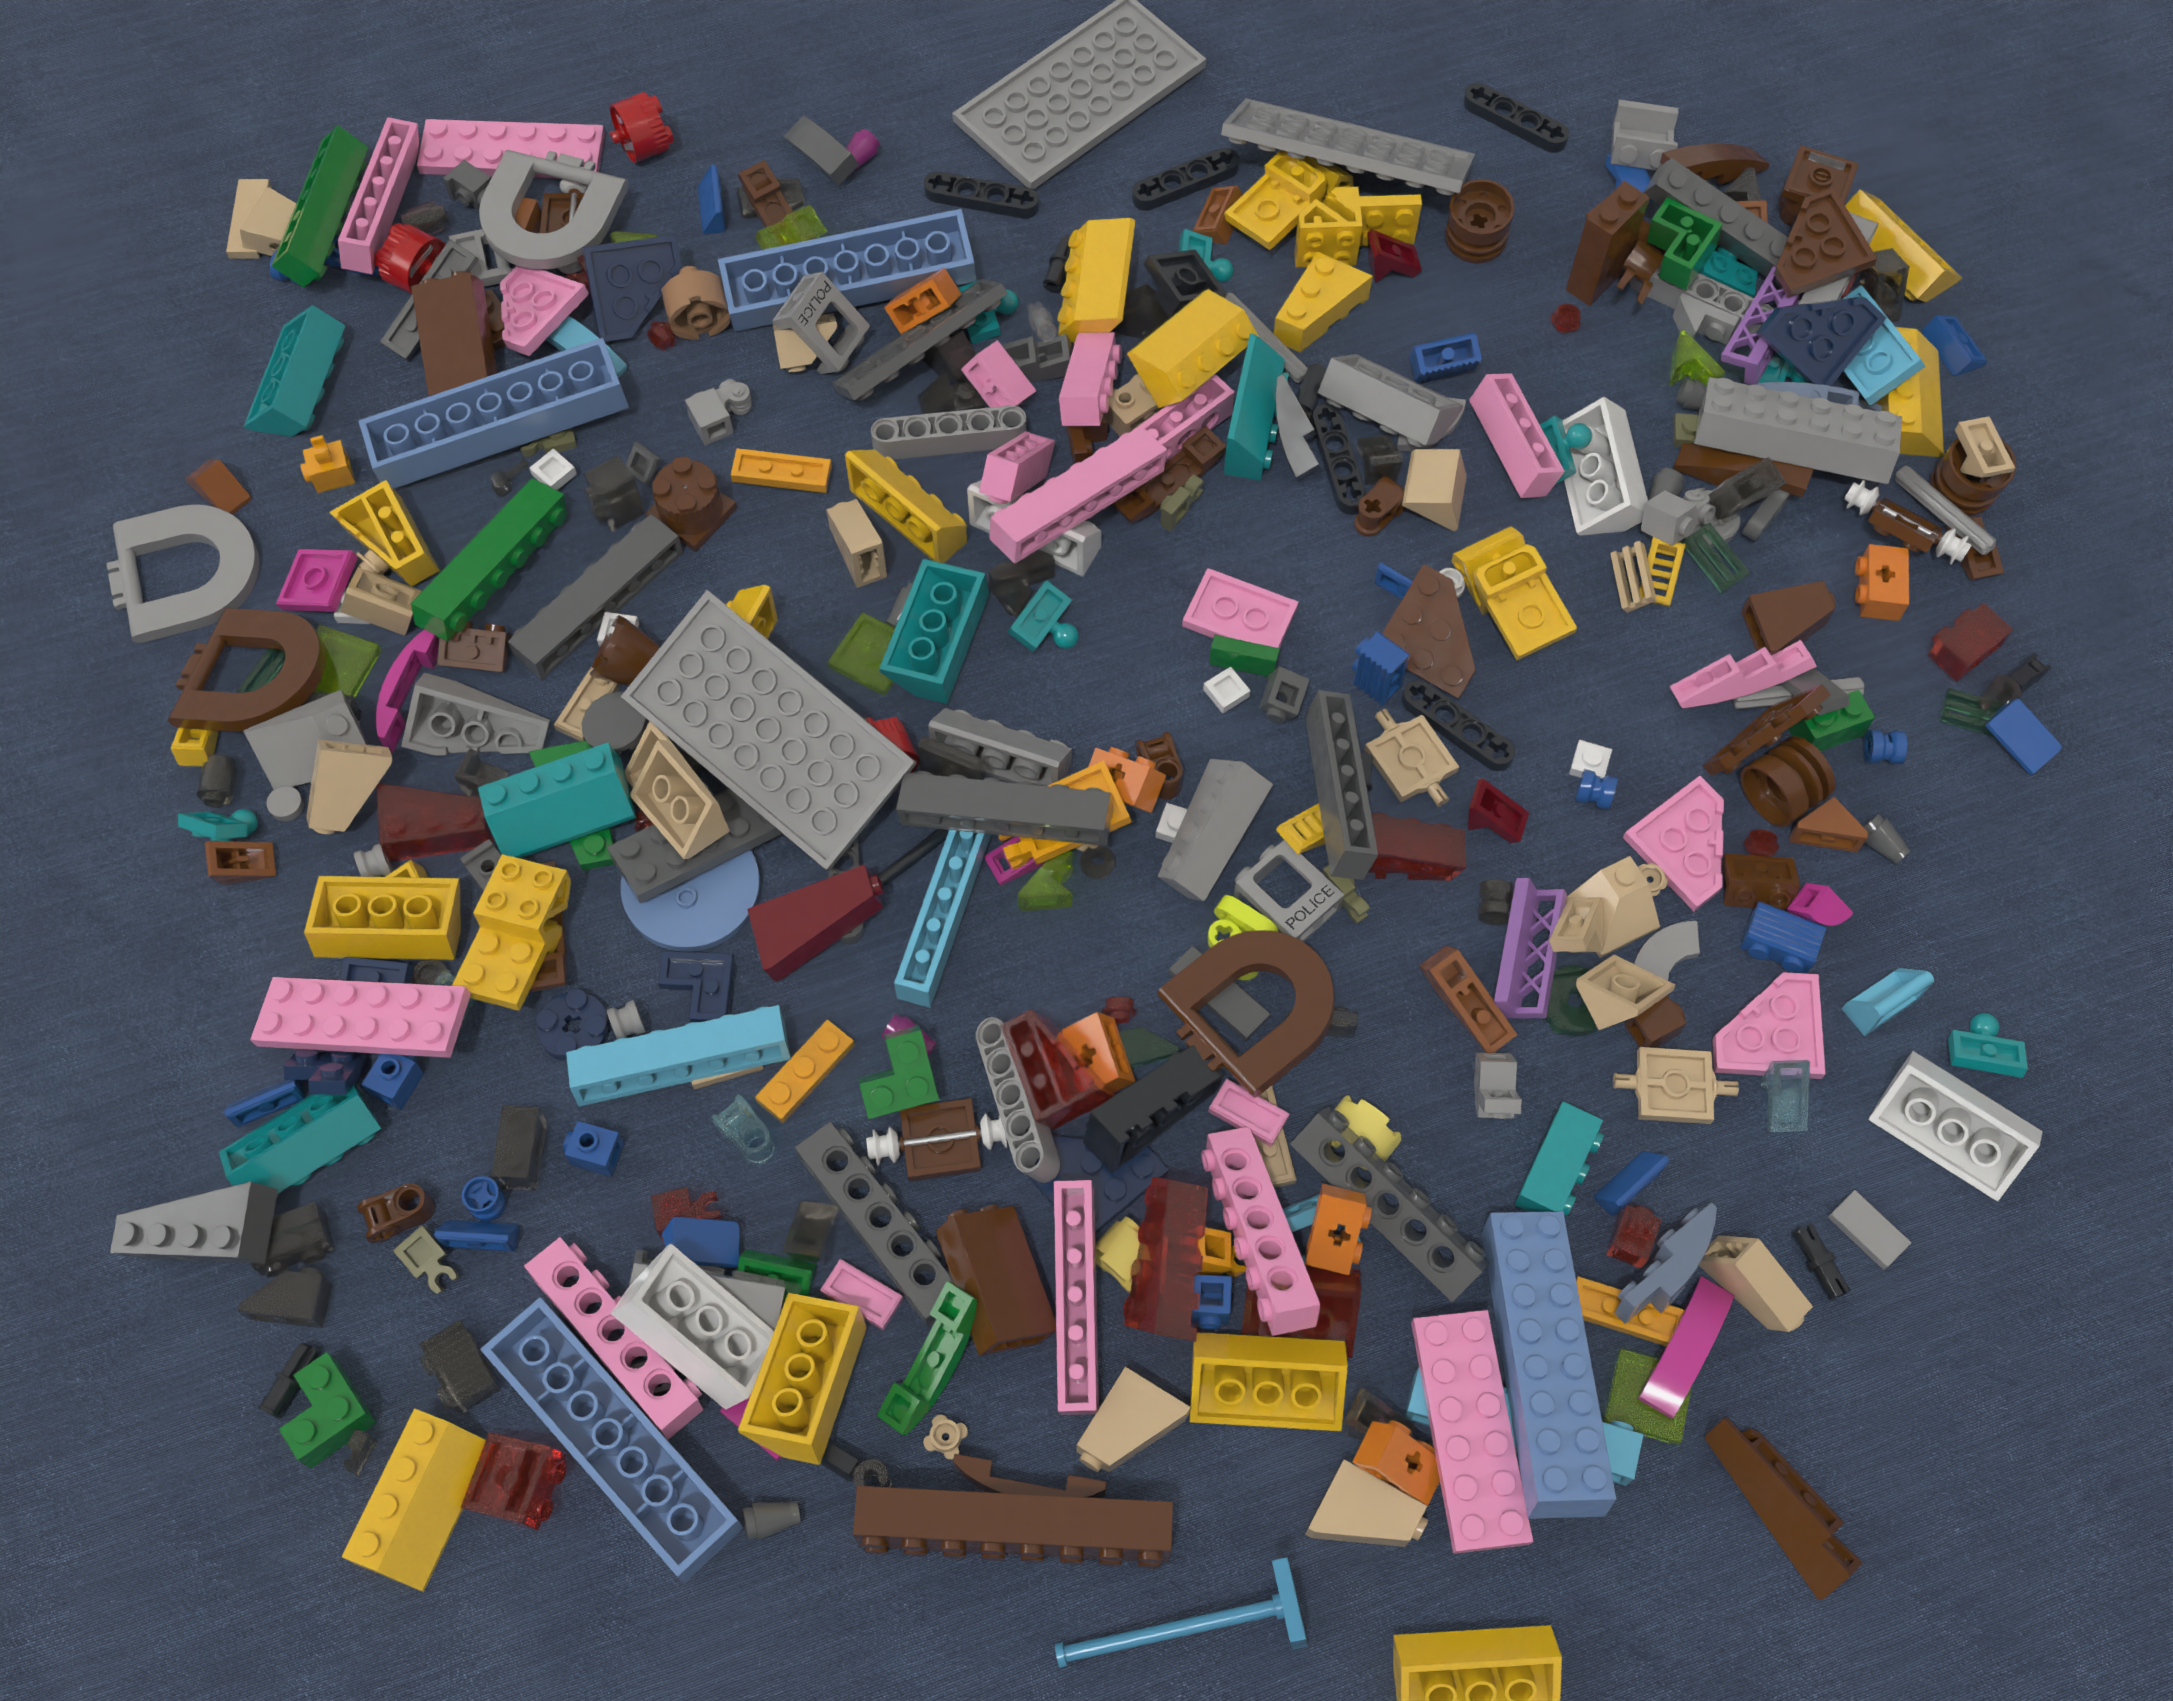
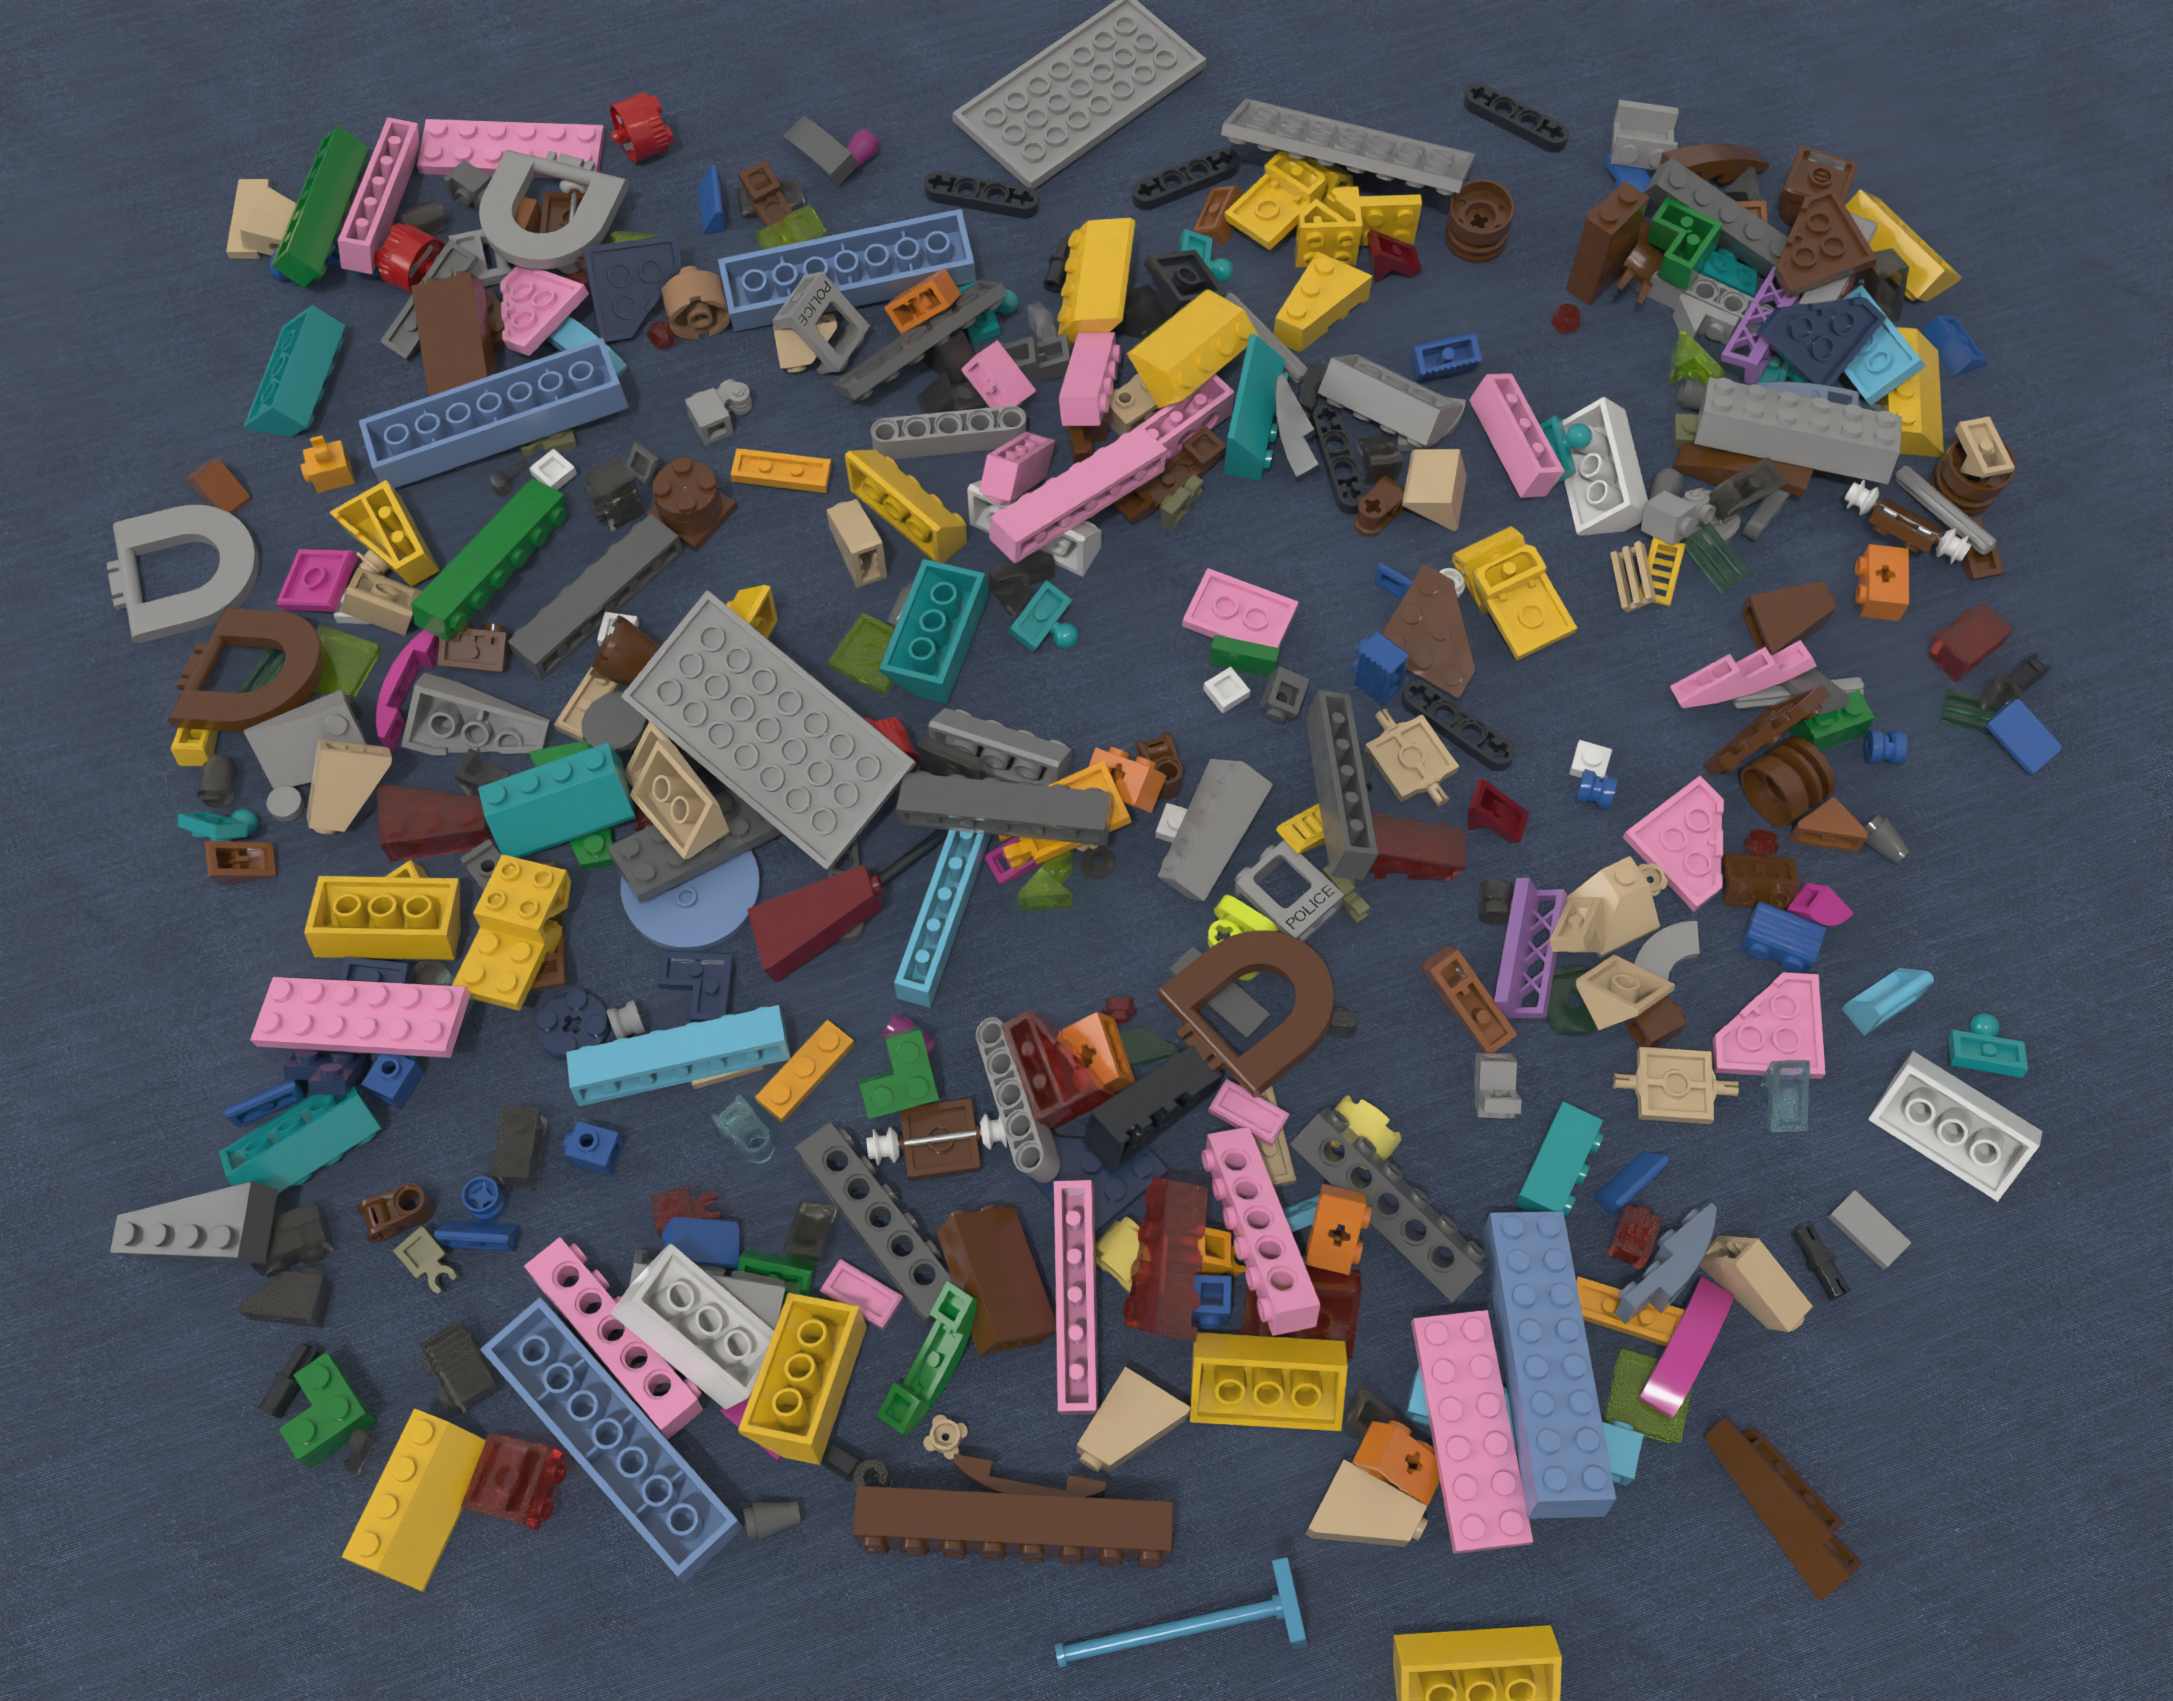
(373, 862): light grey wheel -> none

